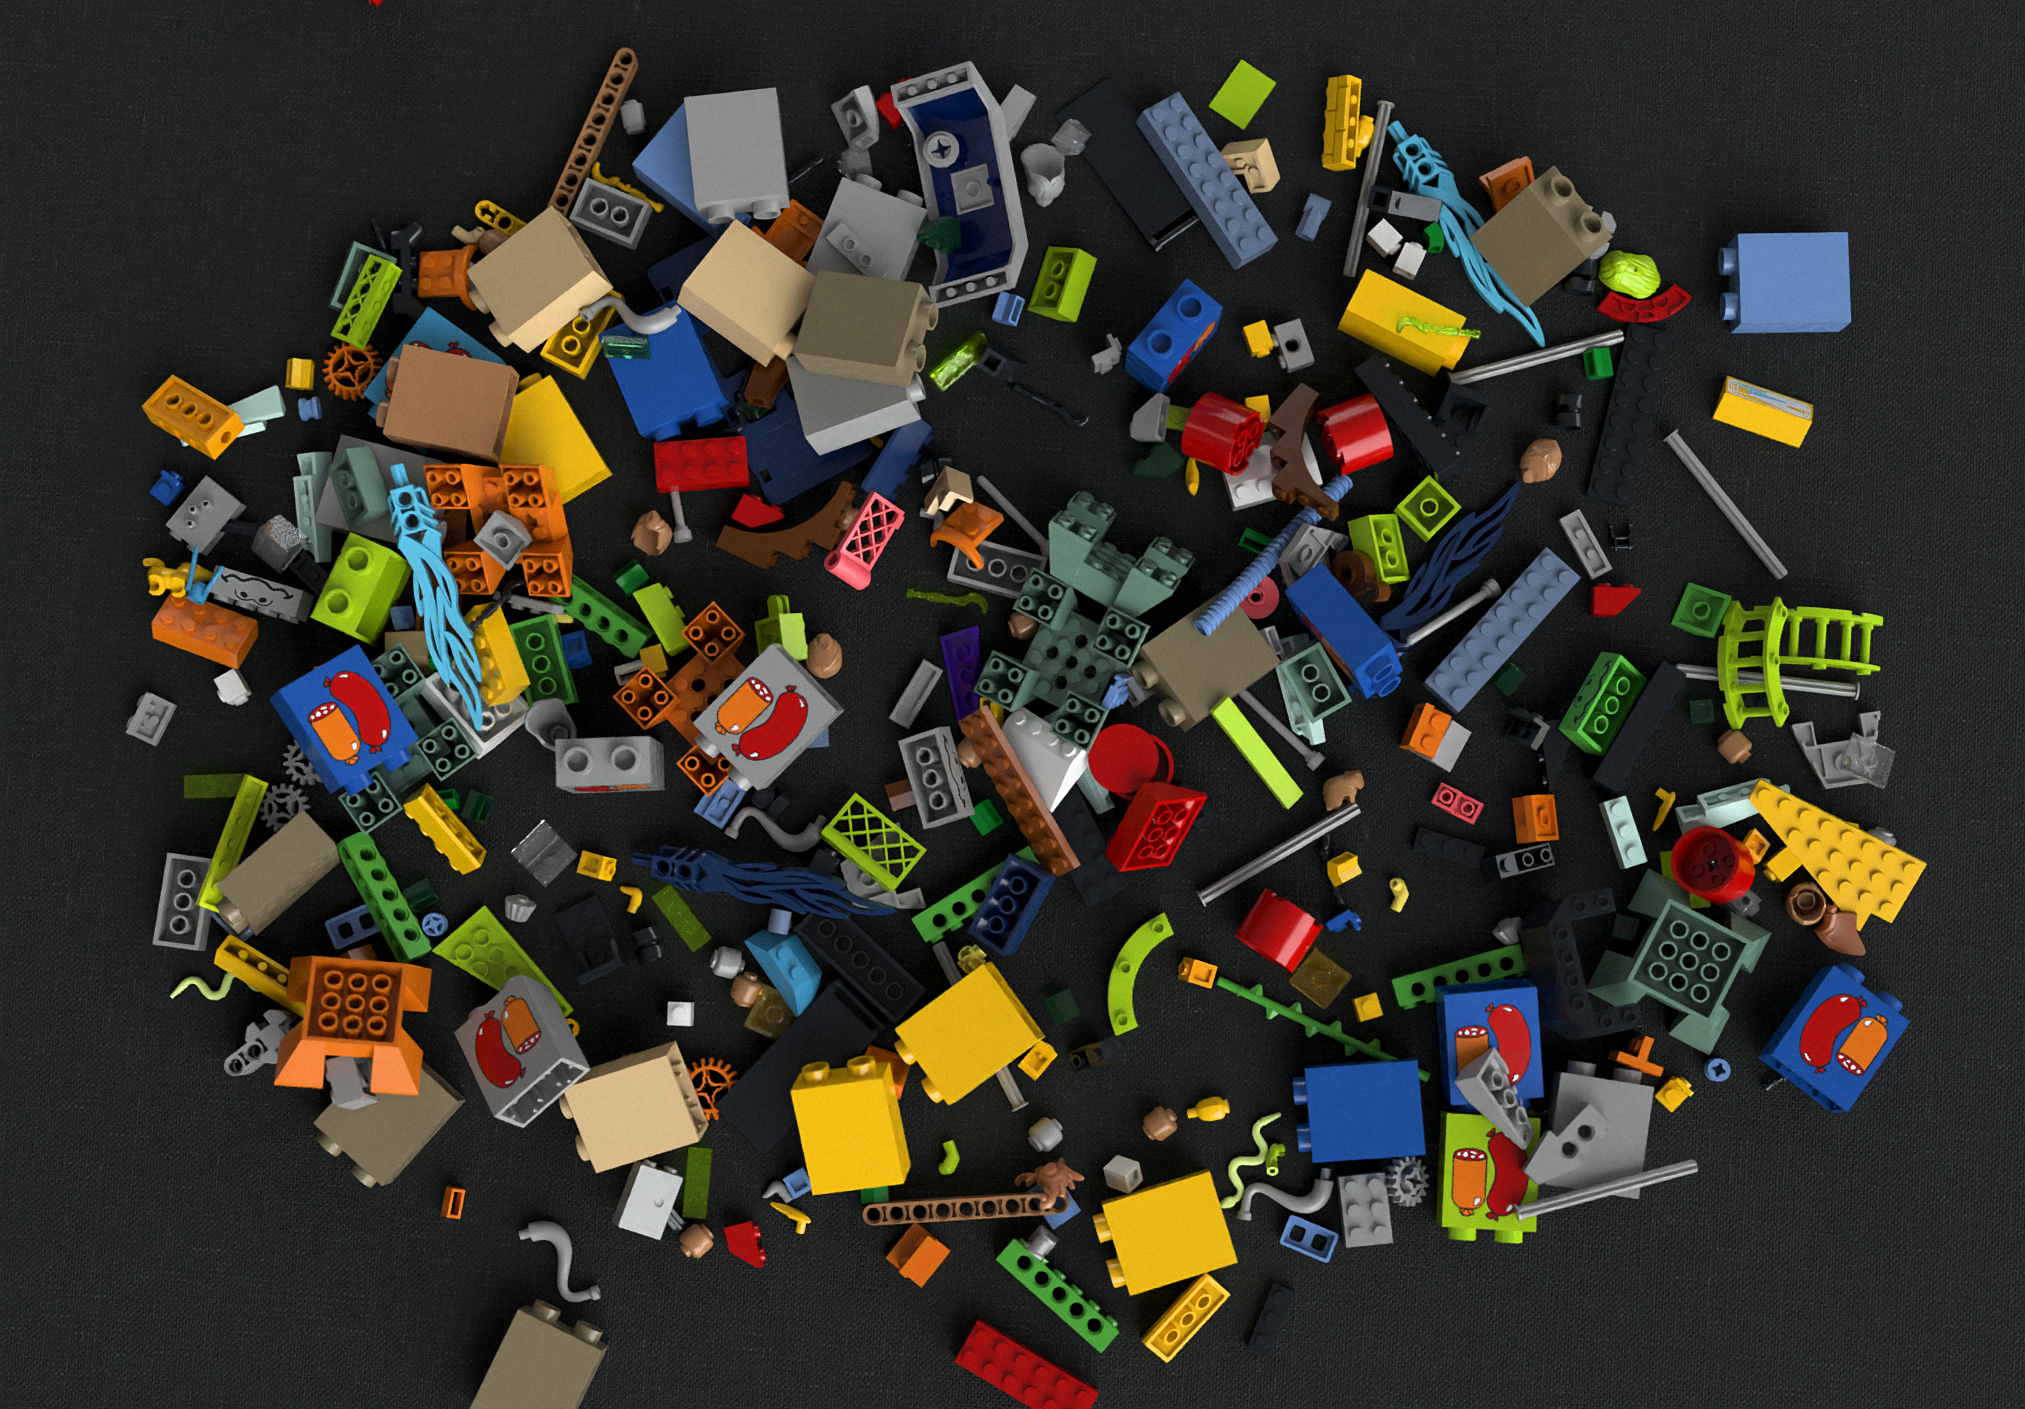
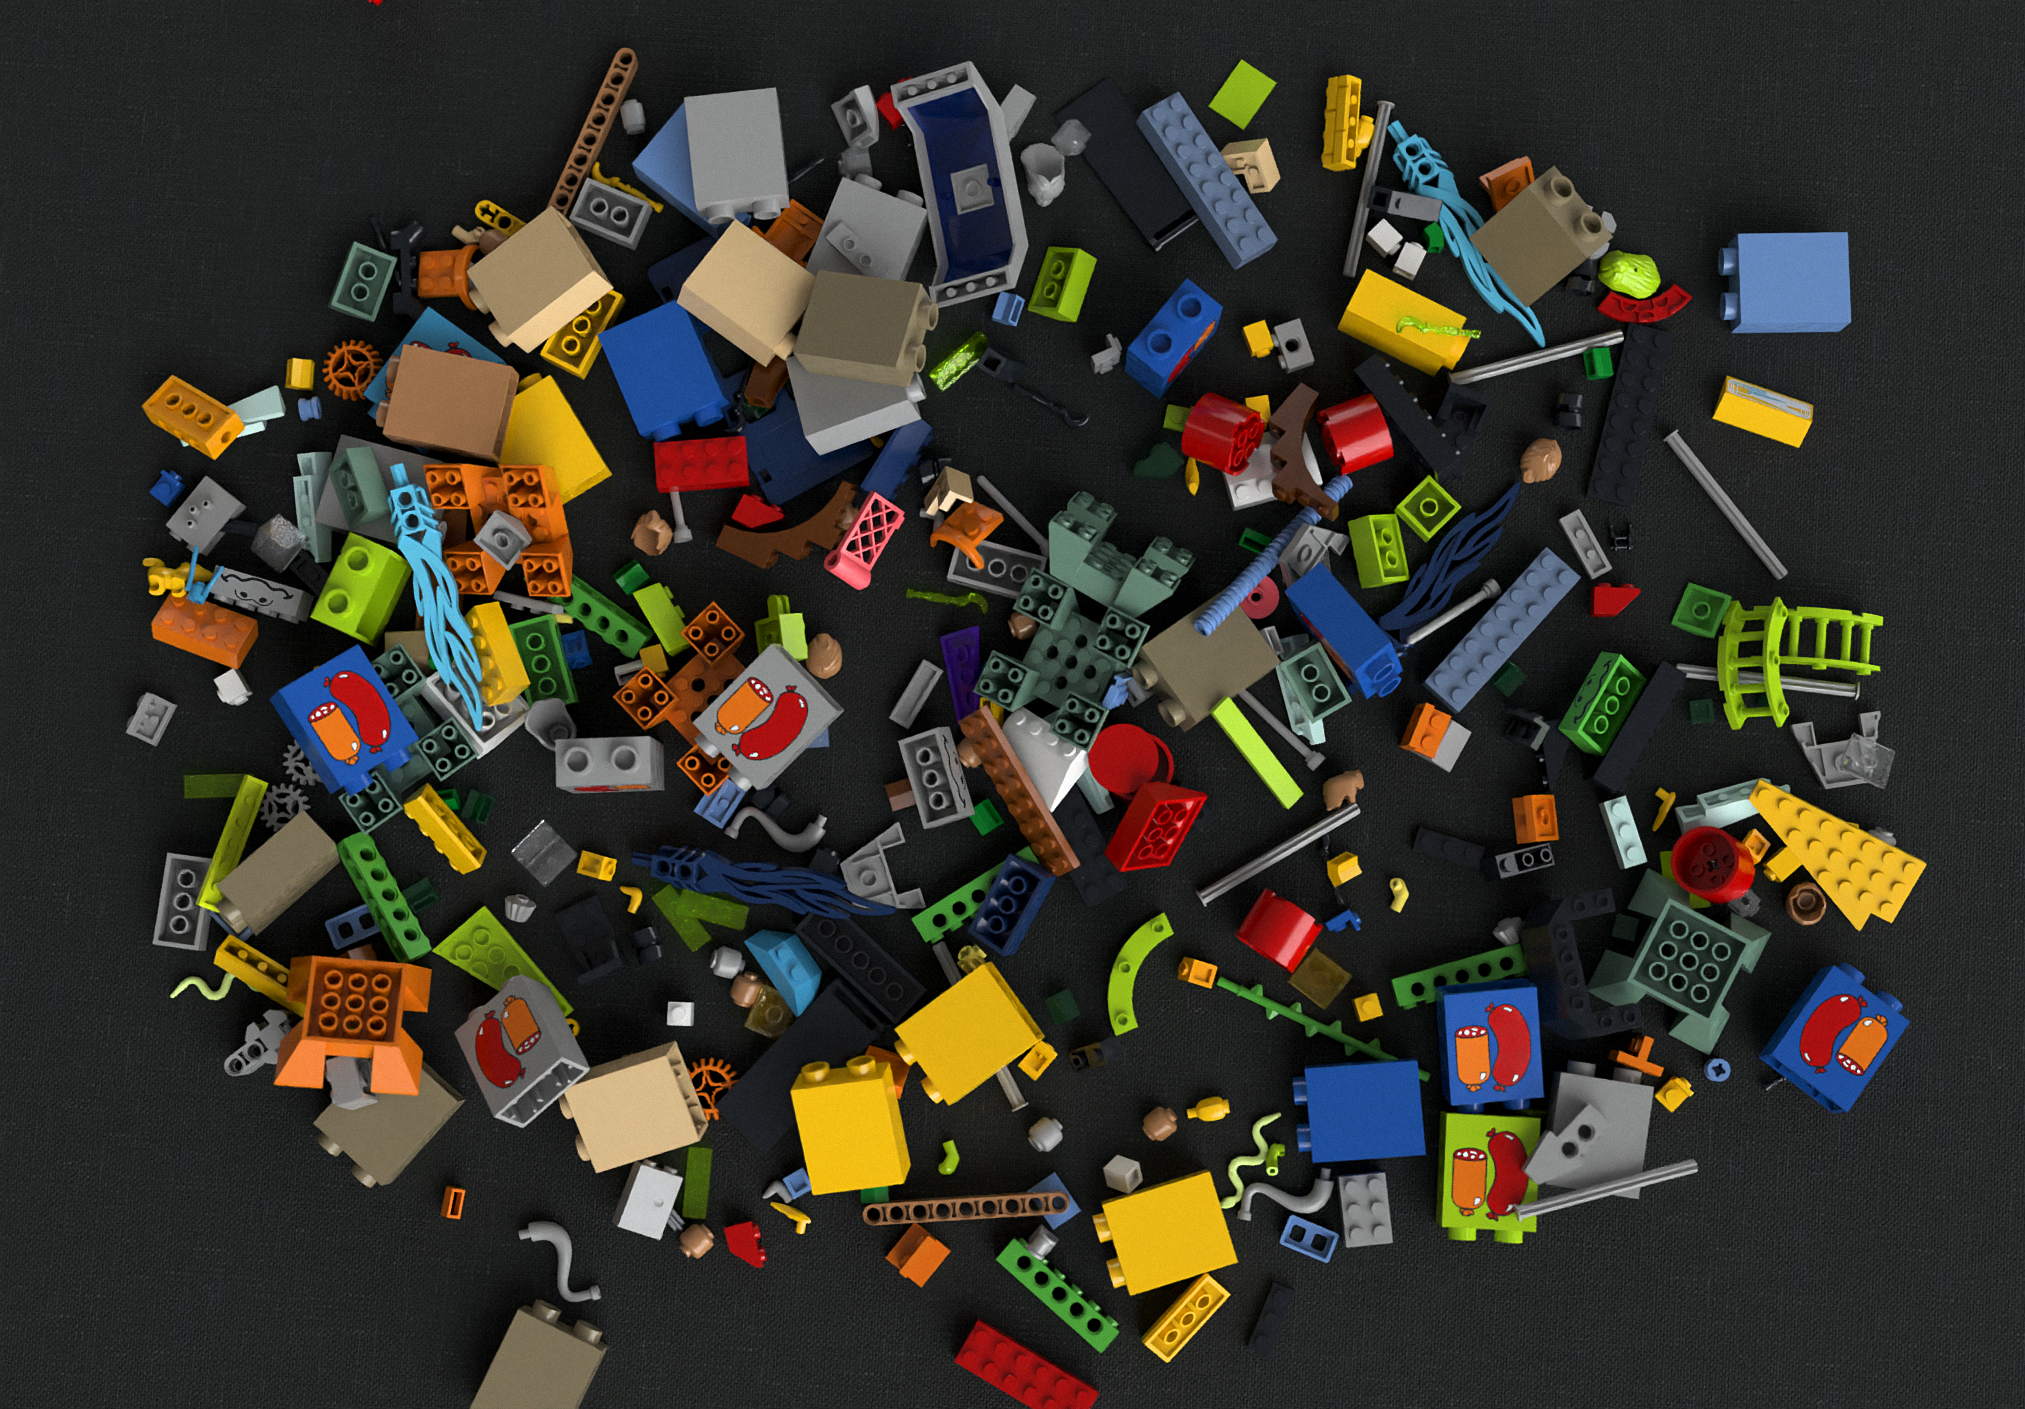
(371, 303): lime fence -> none
(403, 618): medium blue plate -> none
(431, 927): medium blue wheel -> none
(493, 607): black piece -> none
(626, 347): clear green plate -> none
(642, 324): light grey animal -> none
(712, 909): none -> clear neon green plate
(779, 921): sand blue piece -> none
(860, 858): lime fence -> none
(931, 145): light grey gear -> none
(941, 234): clear green slope -> none
(1053, 1178): nougat animal -> none
(1151, 420): light grey slope -> none
(1314, 213): sand blue piece -> none
(1357, 575): reddish brown piece -> none
(1406, 1180): light grey gear -> none
(1457, 803): coral slope -> none
(1489, 1091): light grey wedge -> none
(1734, 746): medium nougat head -> none
(1840, 931): dark orange arm -> none

